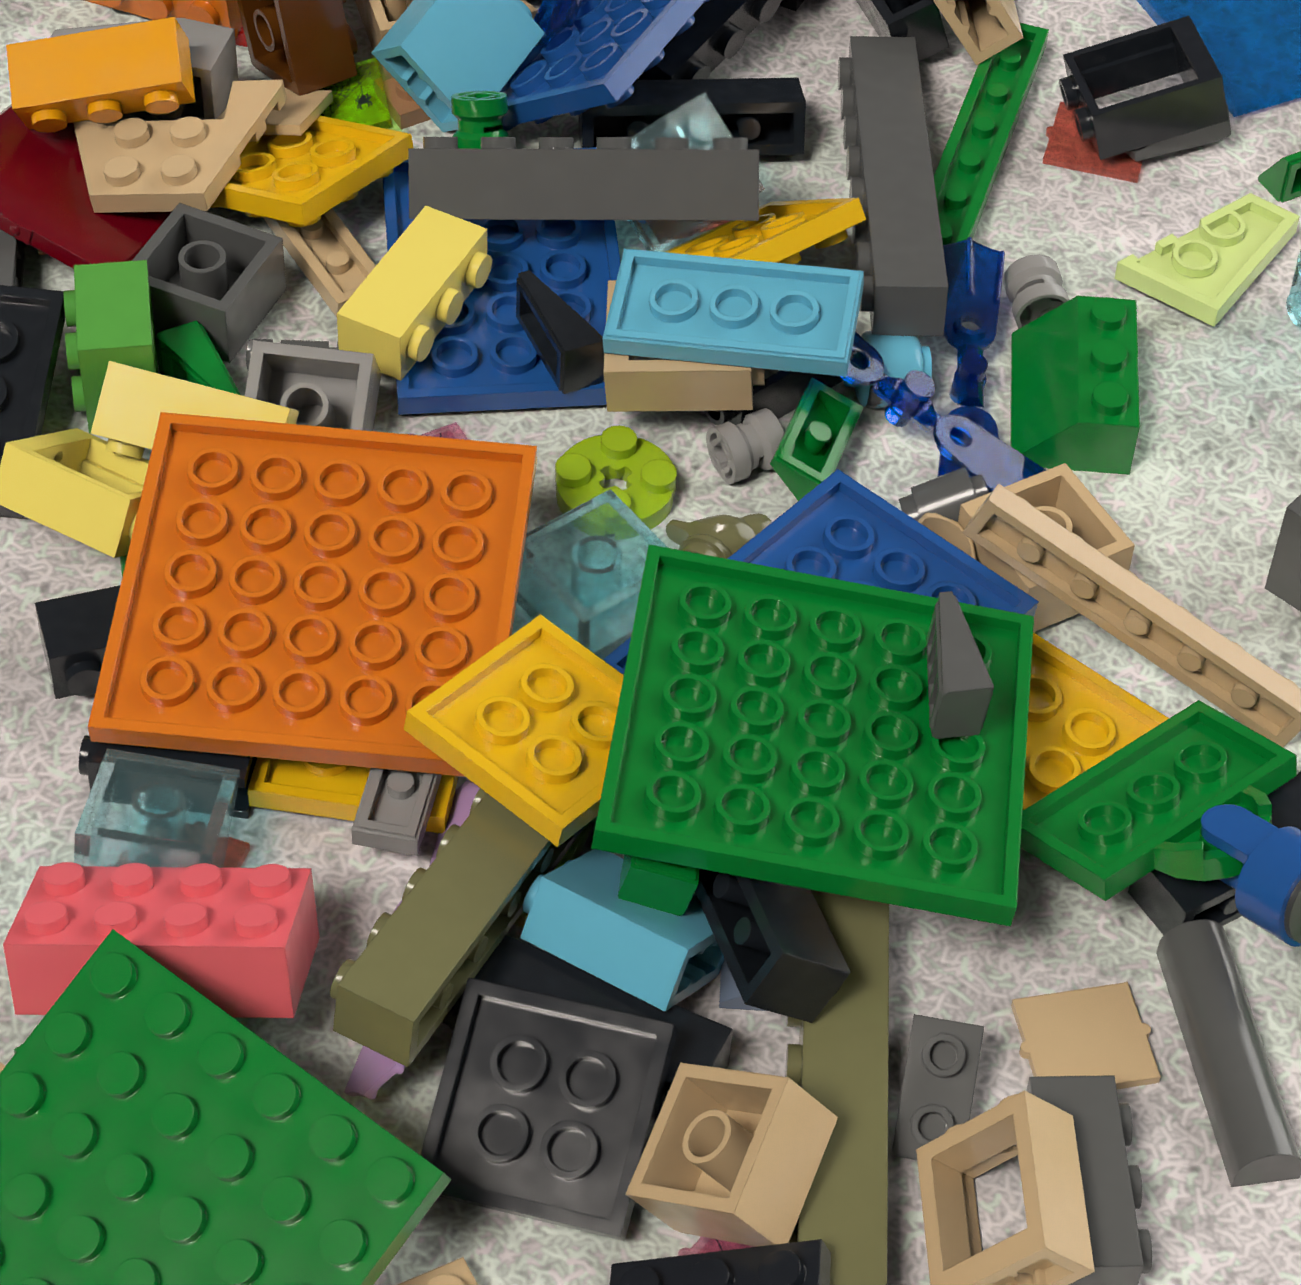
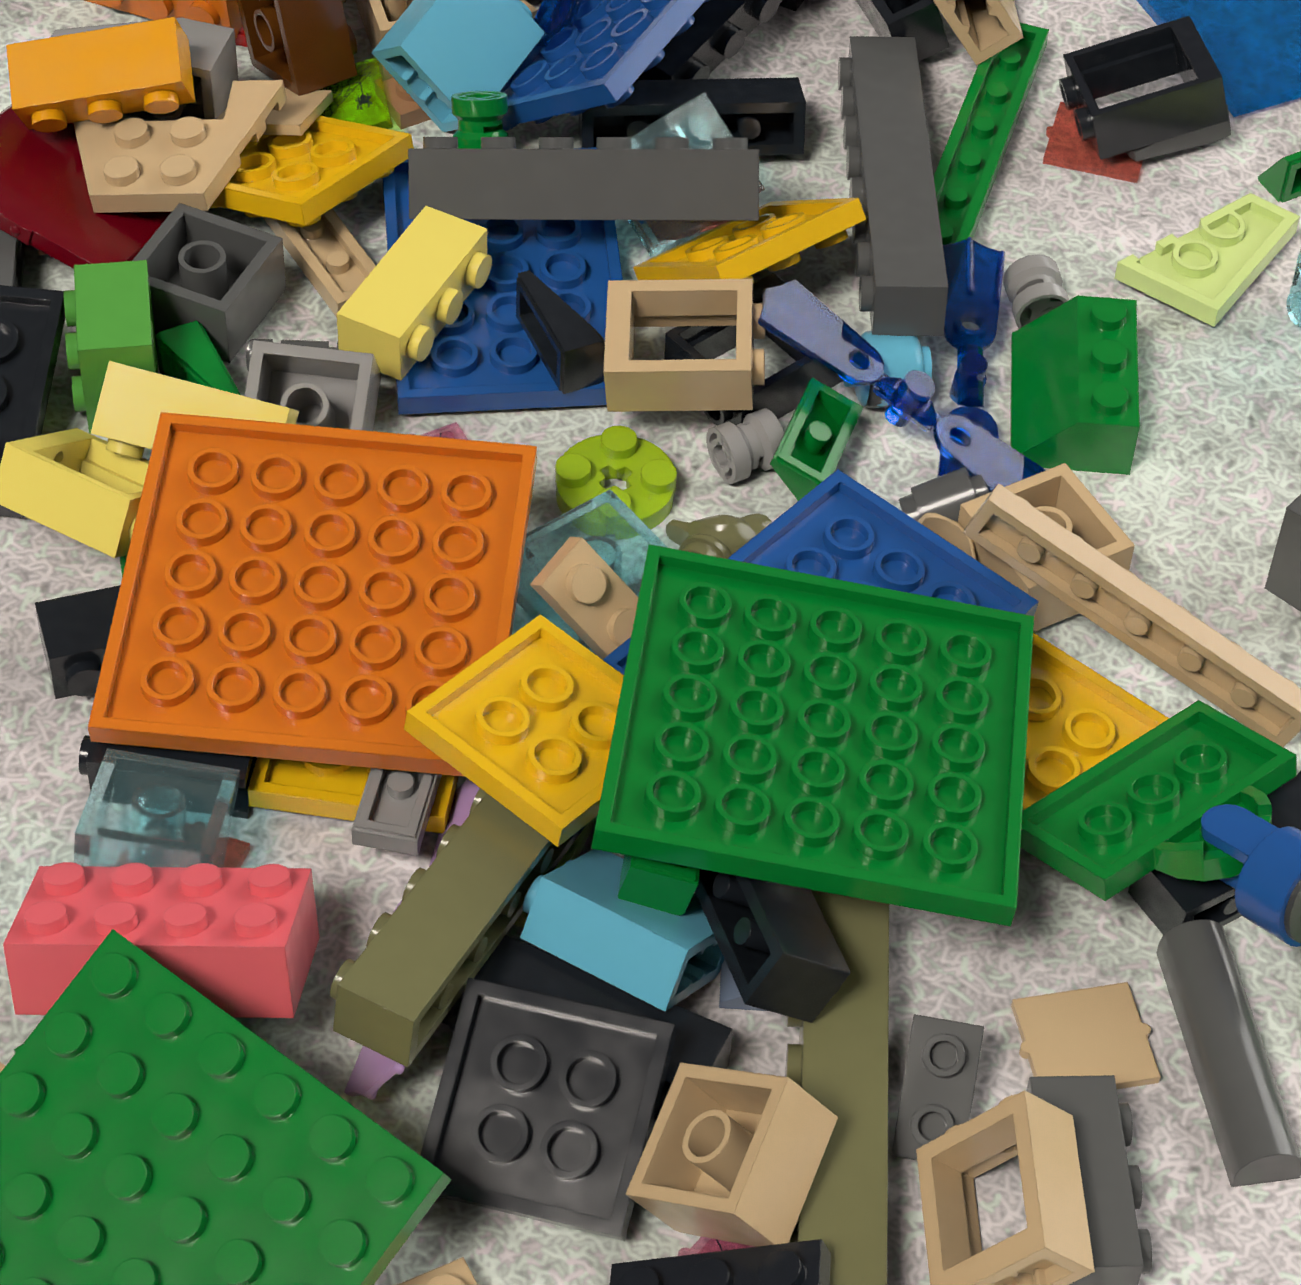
(588, 596): none -> tan plate
(734, 312): medium azure tile -> none
(956, 673): dark grey slope -> none

